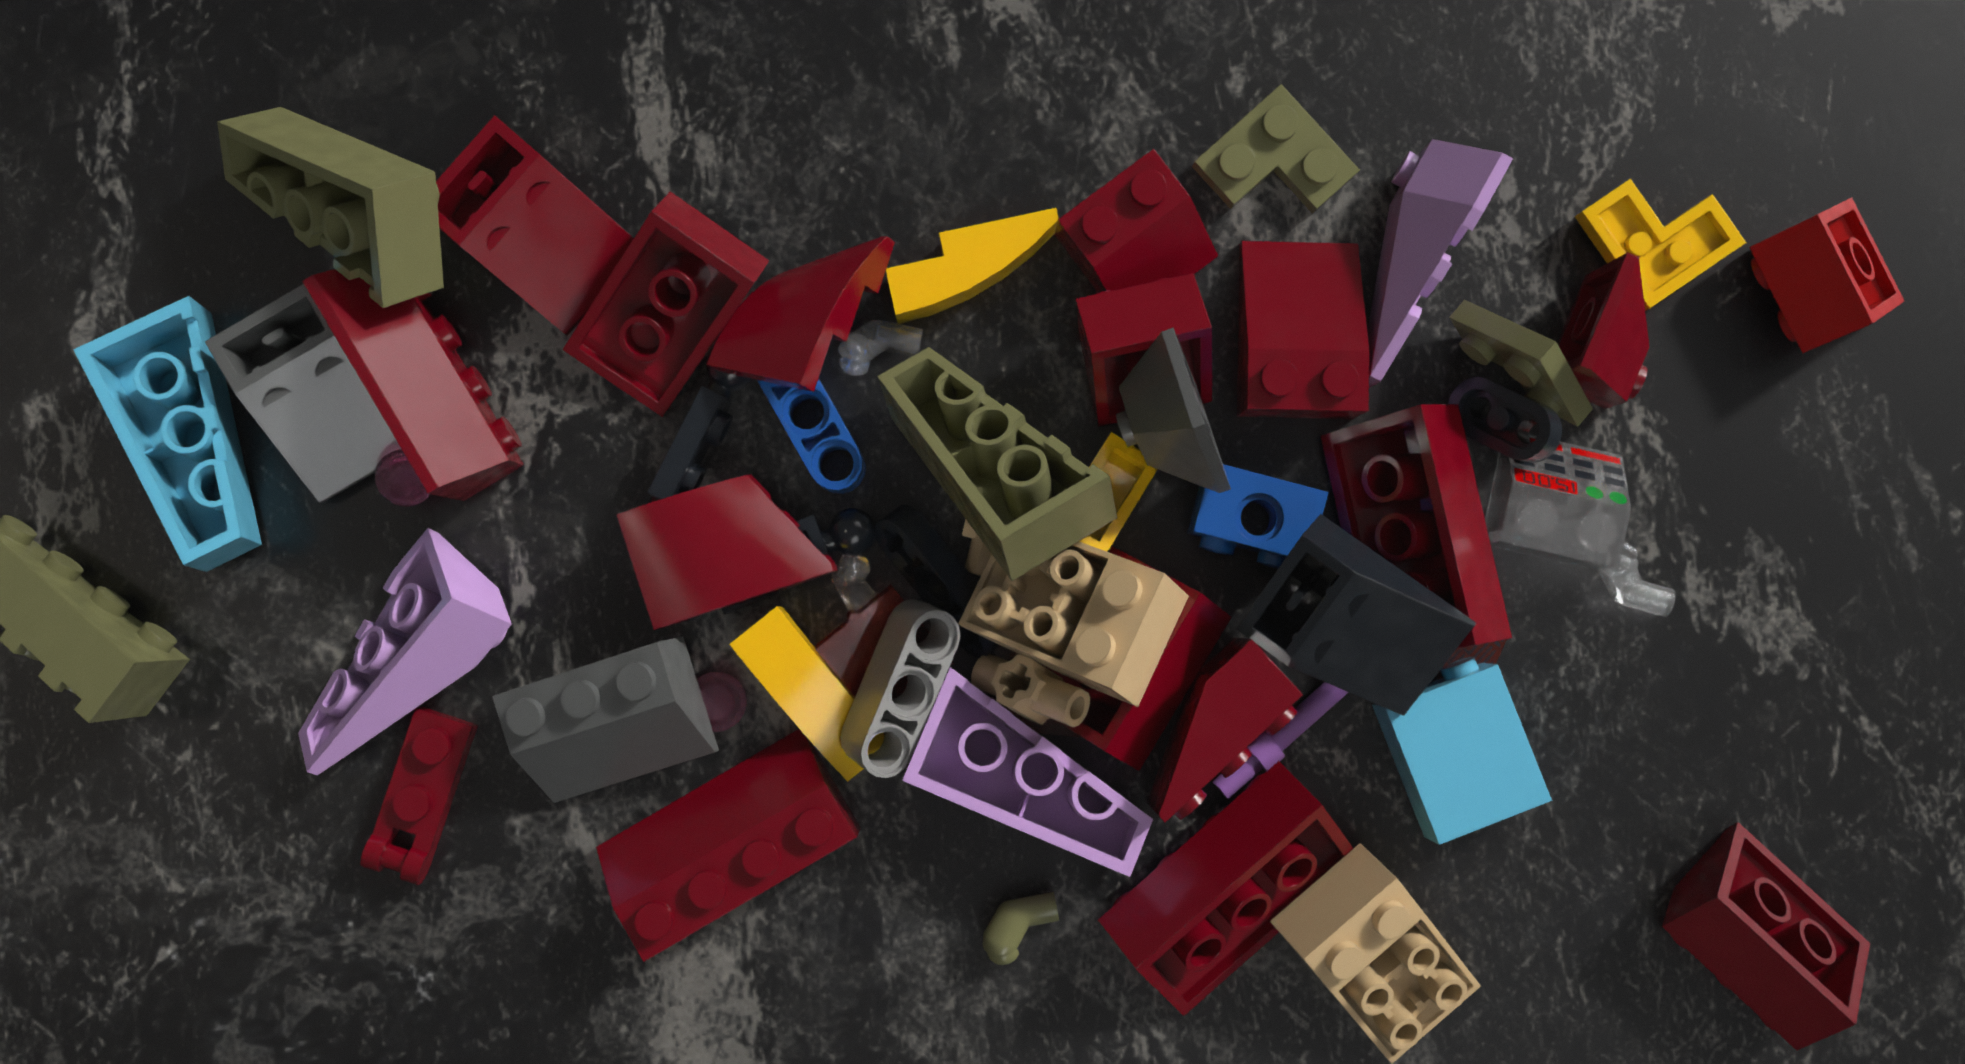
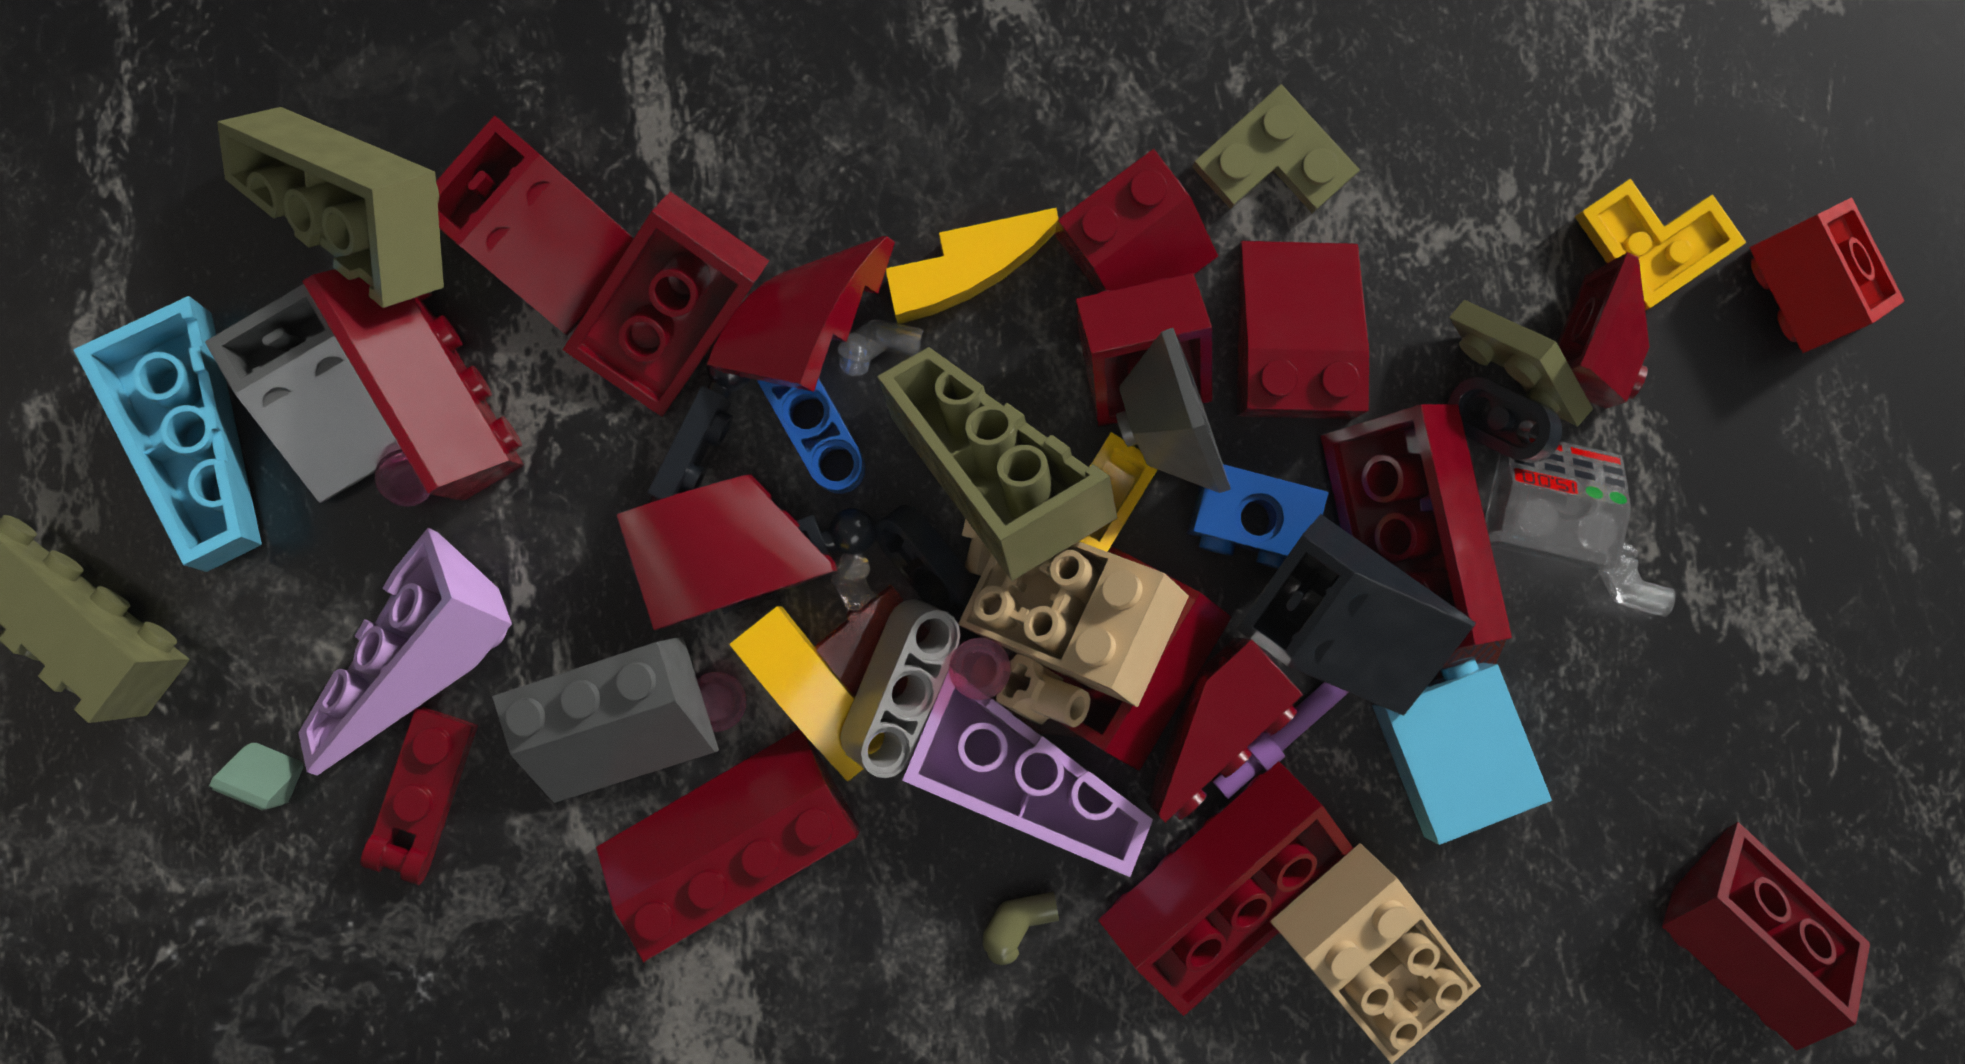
(258, 777): none -> sand green slope
(980, 668): none -> clear pink plate
(1435, 205): lavender wedge -> none

